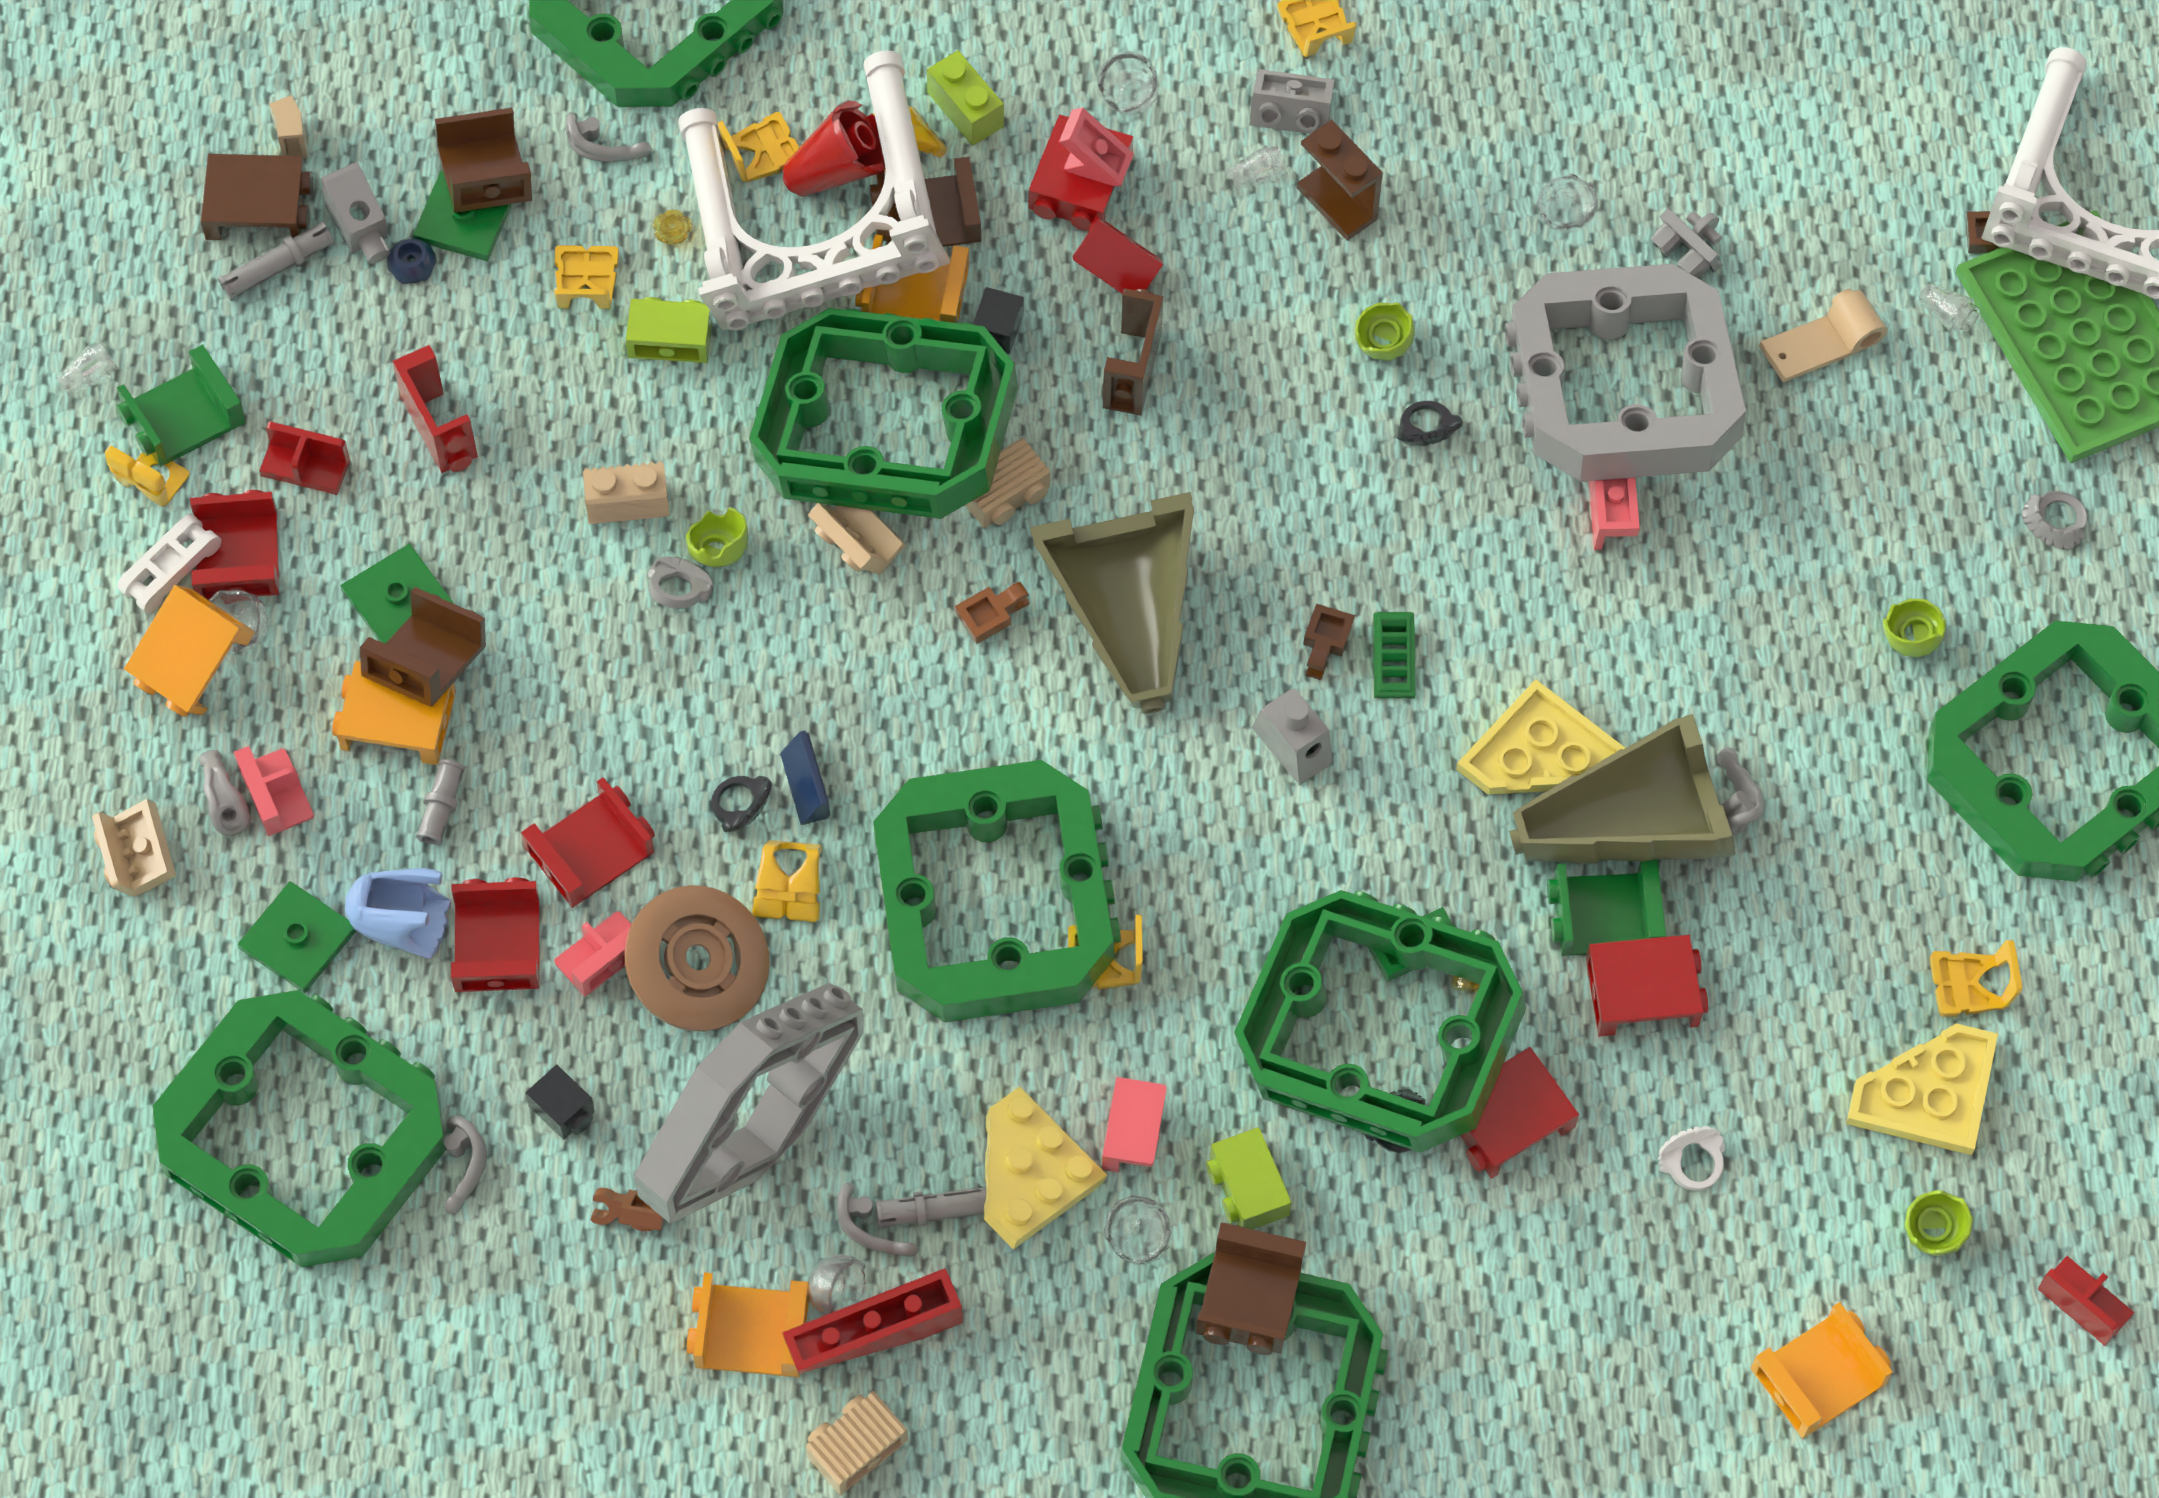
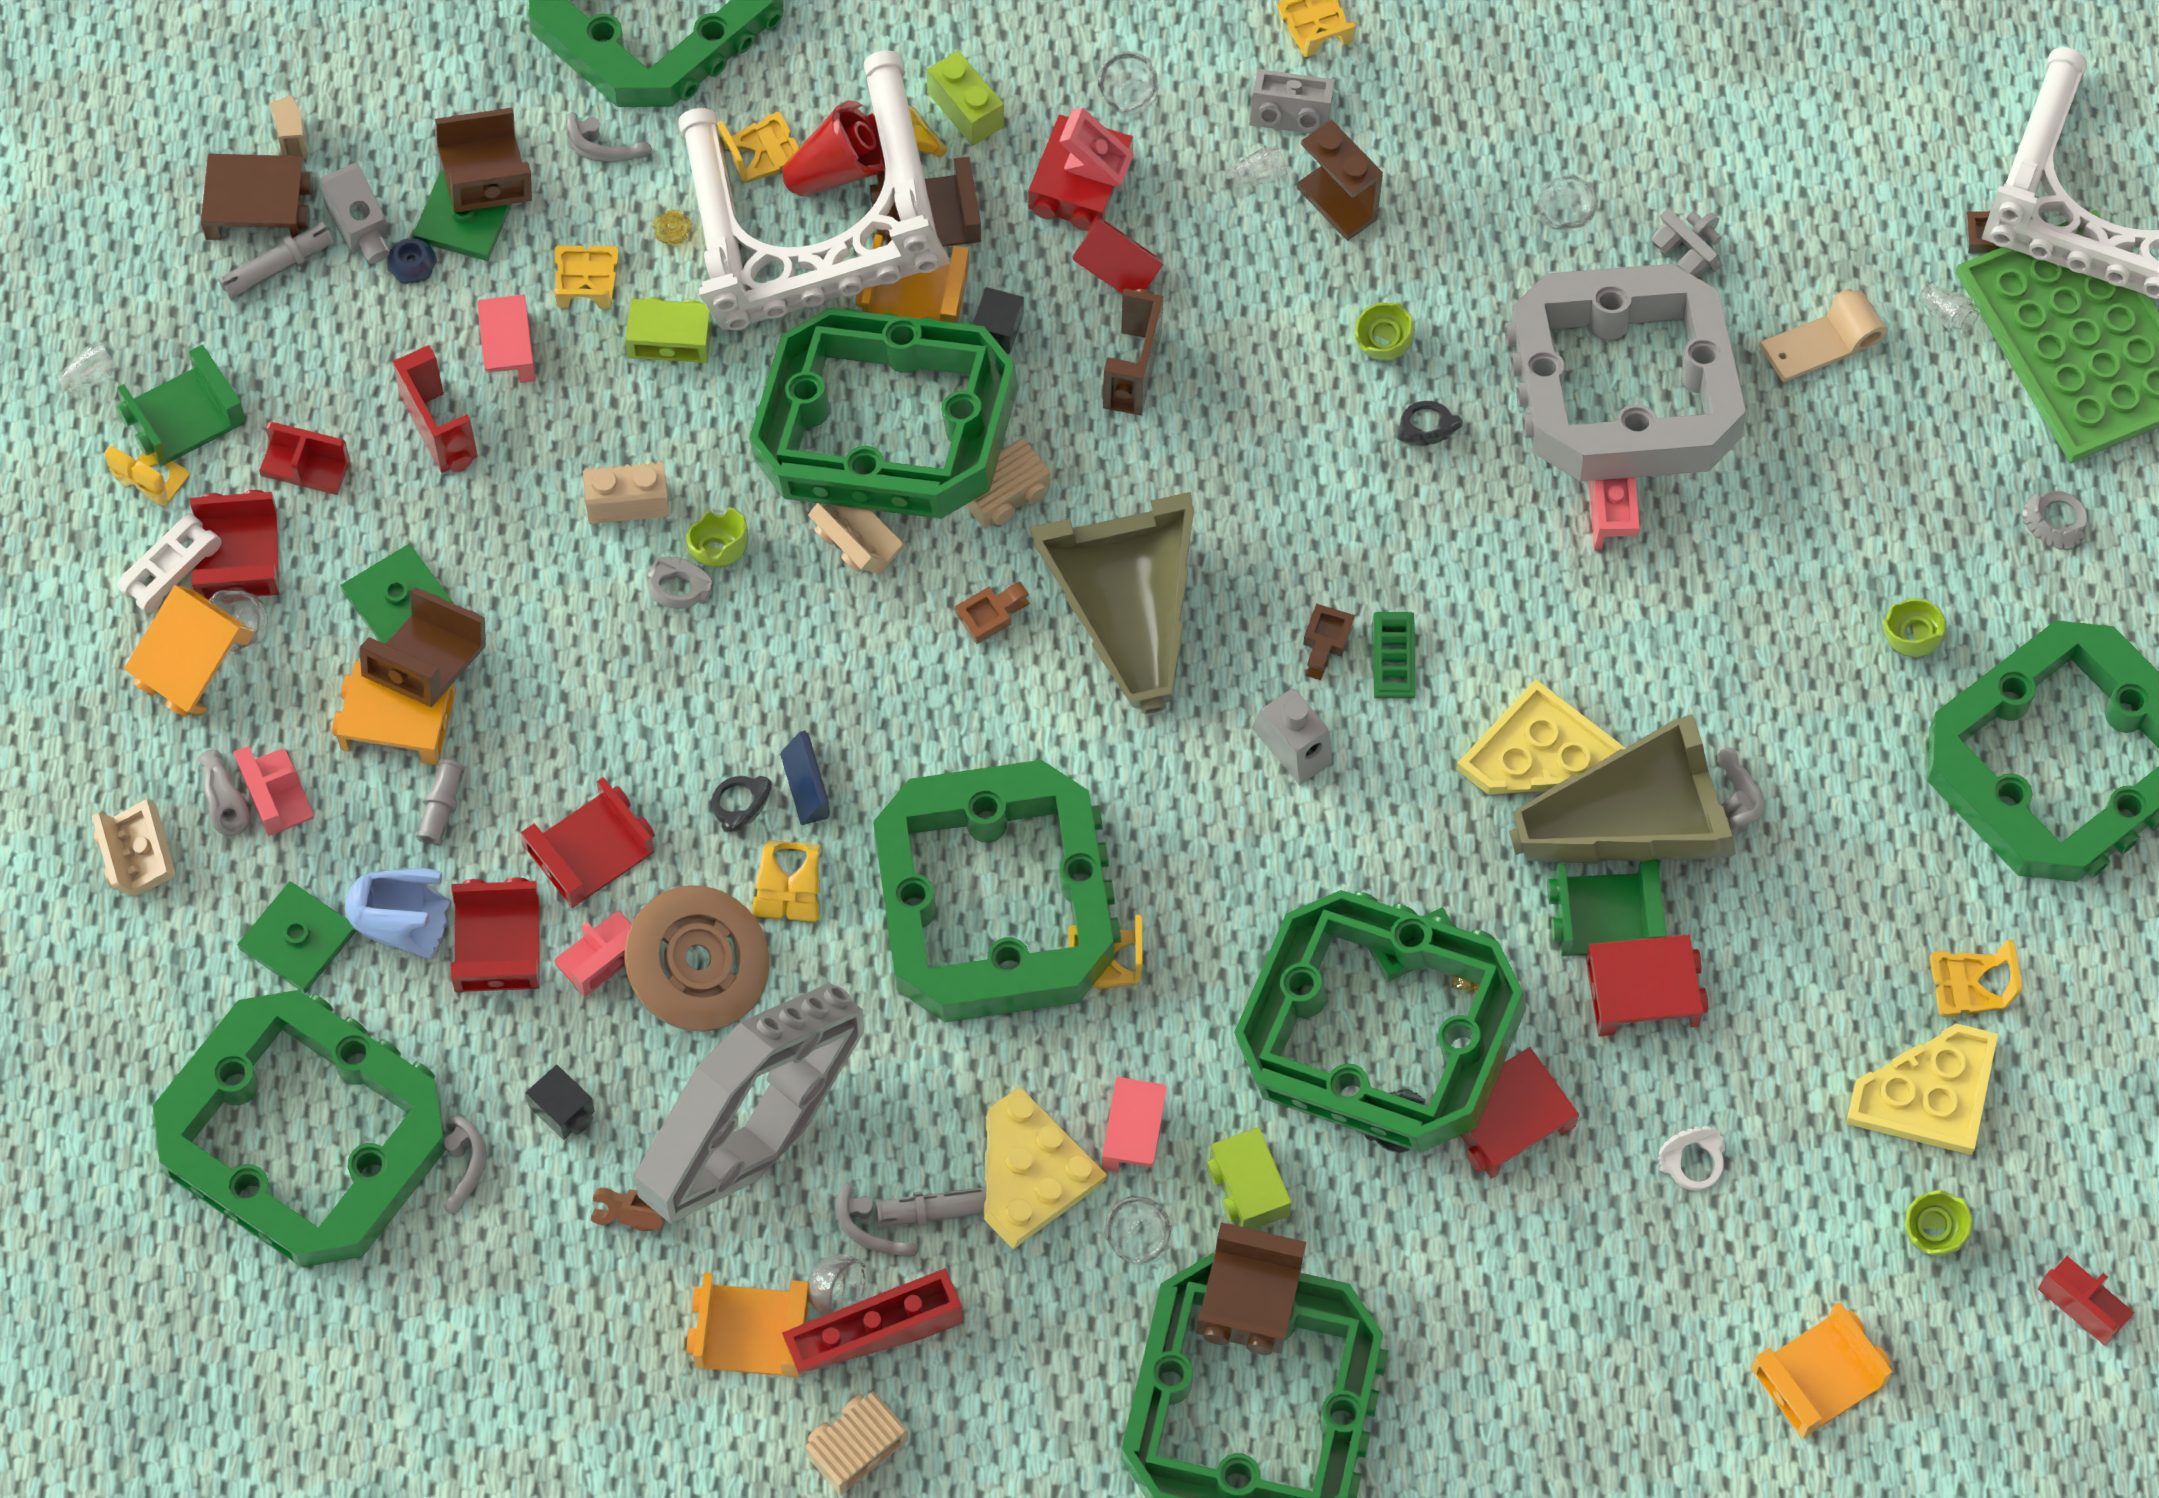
(506, 336): none -> coral panel

